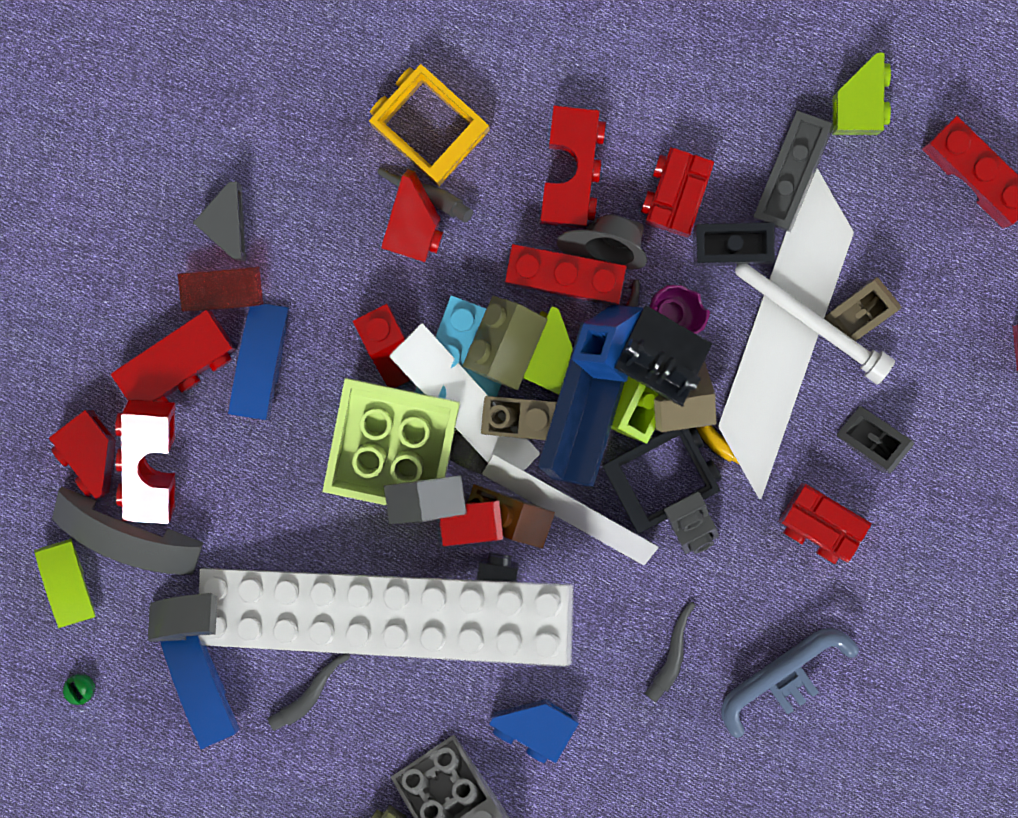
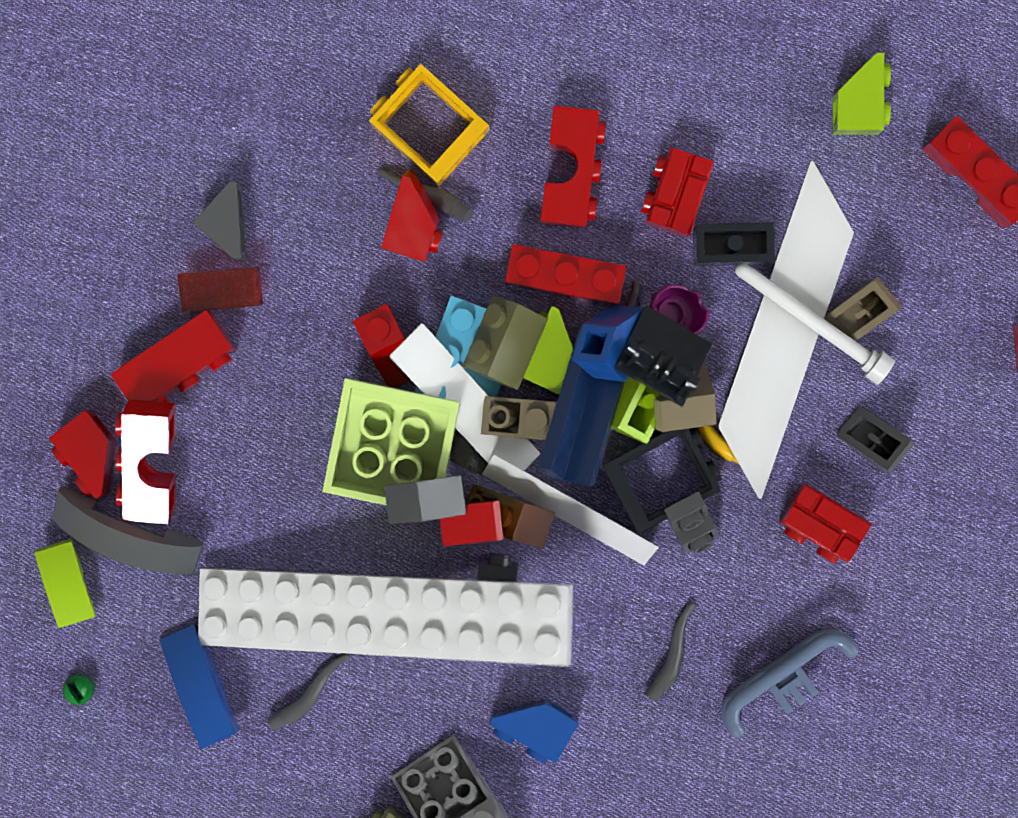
(182, 617): dark grey slope -> none
(259, 362): blue slope -> none
(607, 240): dark grey piece -> none
(793, 171): dark grey plate -> none

